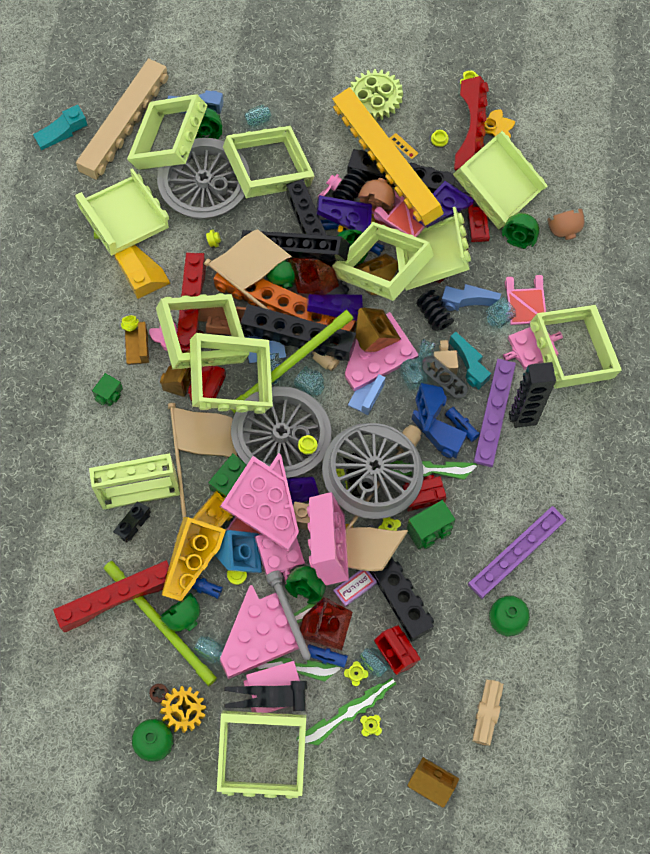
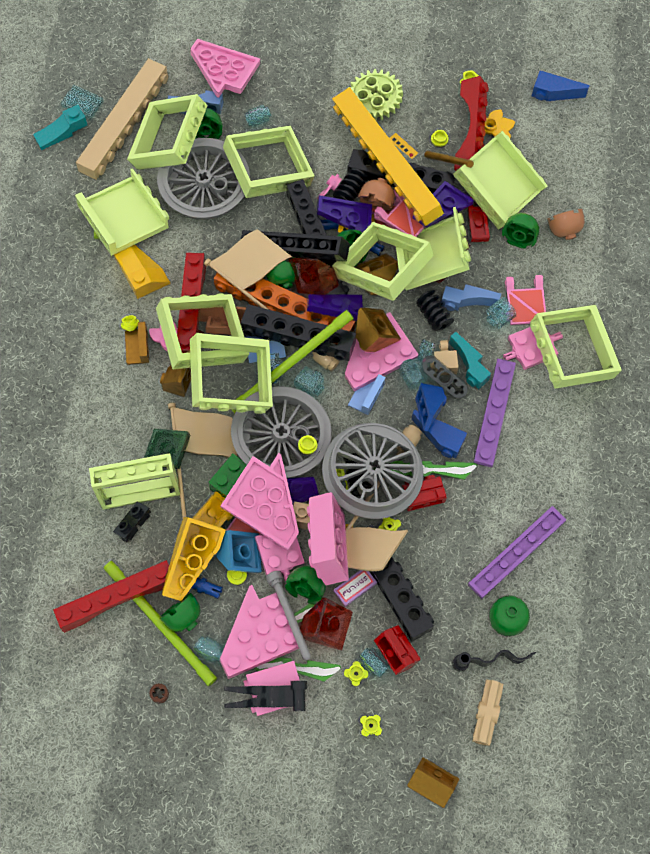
(87, 101): none -> clear light blue plate
(107, 390): green brick -> none
(152, 740): green cylinder -> none
(167, 442): none -> clear green plate
(191, 708): yellow gear -> none
(211, 381): red brick -> none
(213, 238): neon yellow plate -> none
(224, 67): none -> bright pink wing
(251, 789): yellowish green window -> none
(327, 656): blue pin -> none
(348, 712): bright green sword -> none
(430, 525): green brick -> none
(449, 159): none -> pearl gold bar
(453, 415): blue pin -> none
(461, 666): none -> black flag
(532, 394): black brick -> none
(554, 87): none -> blue slope

